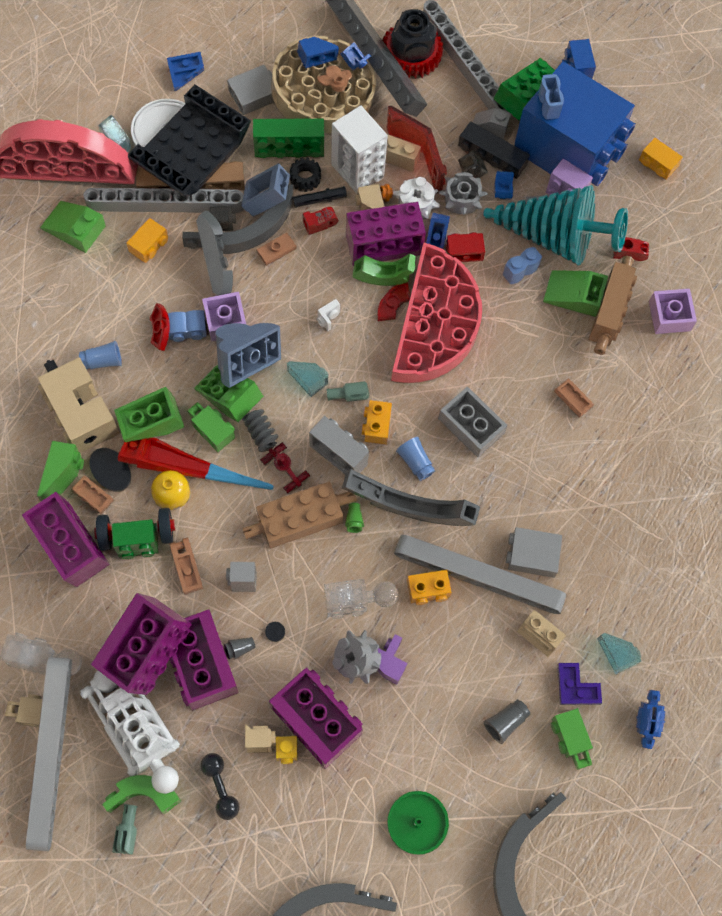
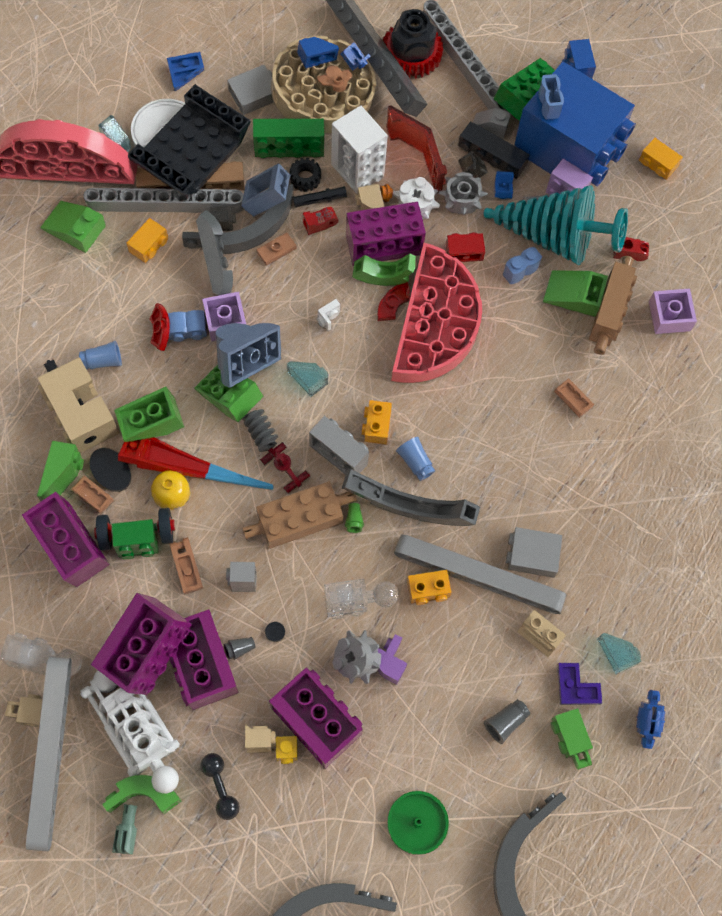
(211, 426): bright green brick -> none
(350, 391): sand green arm -> none
(402, 153): tan brick -> none
(438, 230): blue slope -> none
(472, 421): light grey brick -> none

